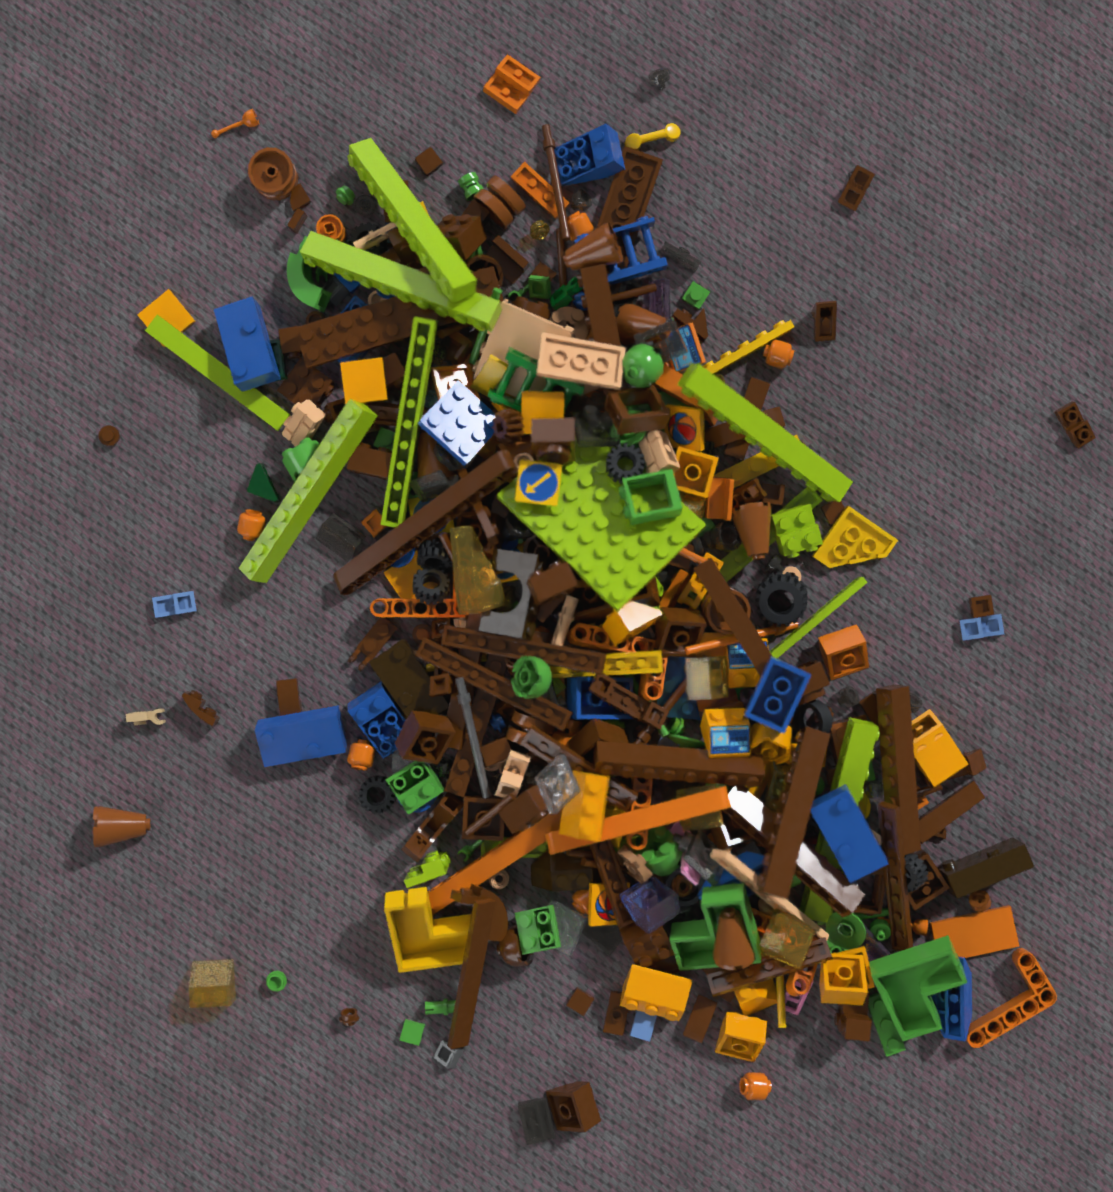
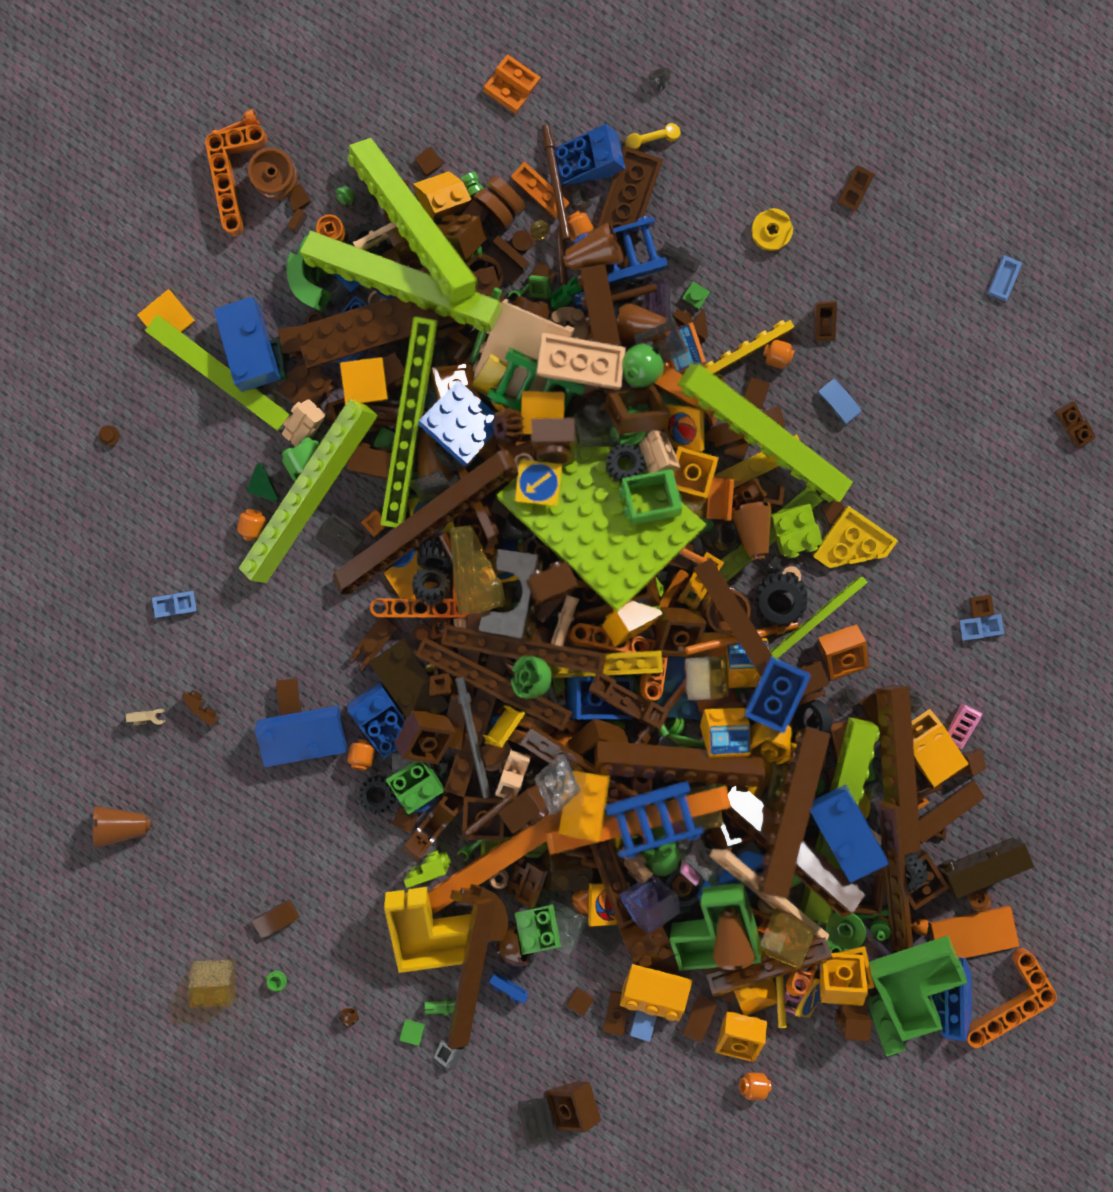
(225, 174): none -> orange beam
(275, 919): none -> reddish brown slope
(405, 821): none -> reddish brown plate
(442, 195): none -> light orange slope
(503, 727): none -> yellow piece
(514, 991): none -> blue plate
(522, 241): none -> reddish brown tile
(531, 882): none -> reddish brown plate
(659, 798): none -> blue fence
(767, 219): none -> yellow plate
(809, 1000): none -> piece
(840, 401): none -> medium blue slope
(968, 730): none -> bright pink slope
(1004, 278): none -> medium blue tile

